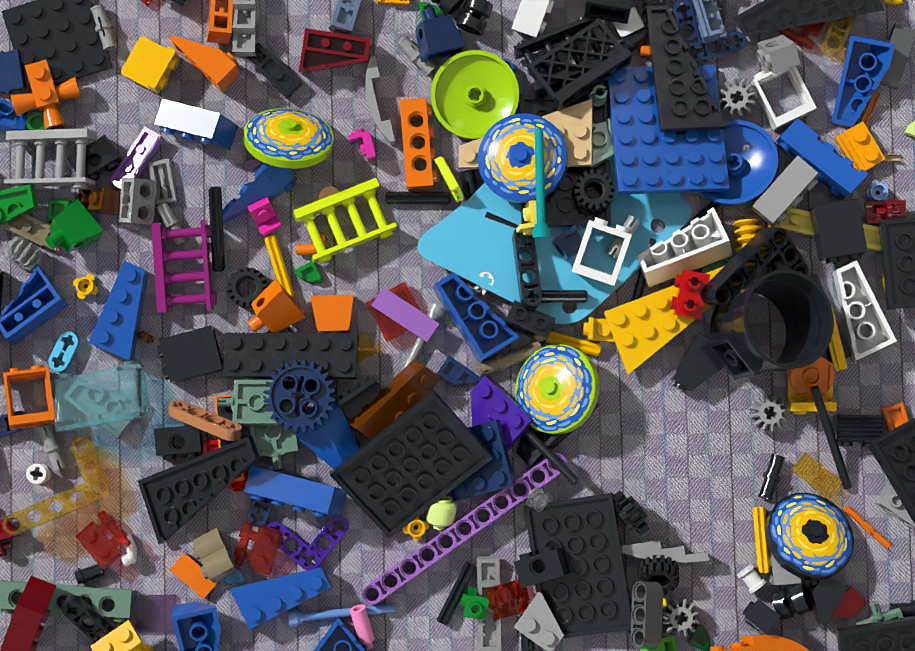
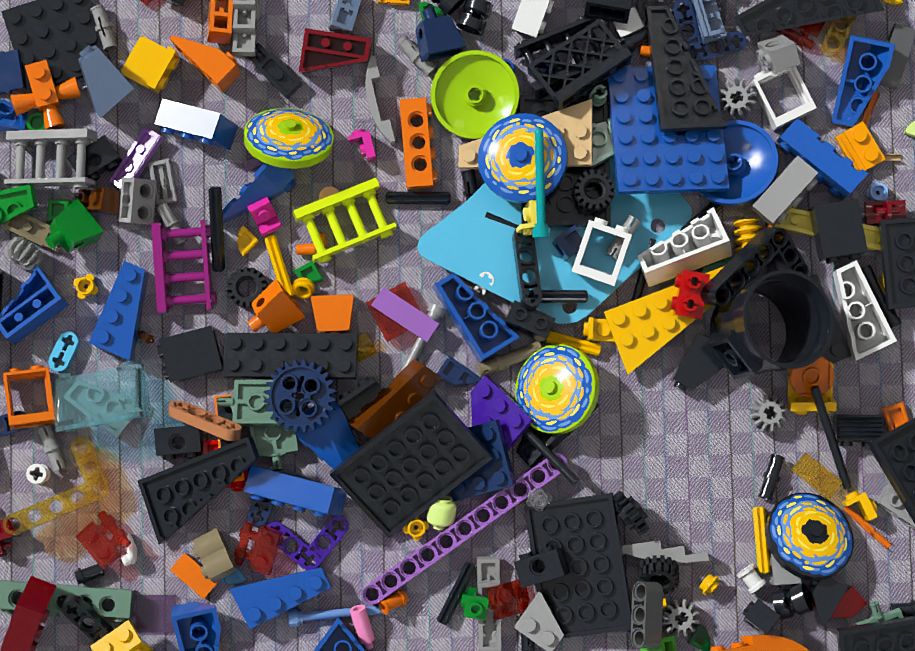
(102, 80): none -> sand blue slope
(246, 241): none -> yellow tile
(303, 288): none -> yellow plate
(398, 599): none -> orange pin
(449, 179): neon yellow tile -> none
(709, 584): none -> yellow plate
(836, 349): yellow axle -> none
(867, 506): none -> yellow bracket
(879, 293): none -> black pin

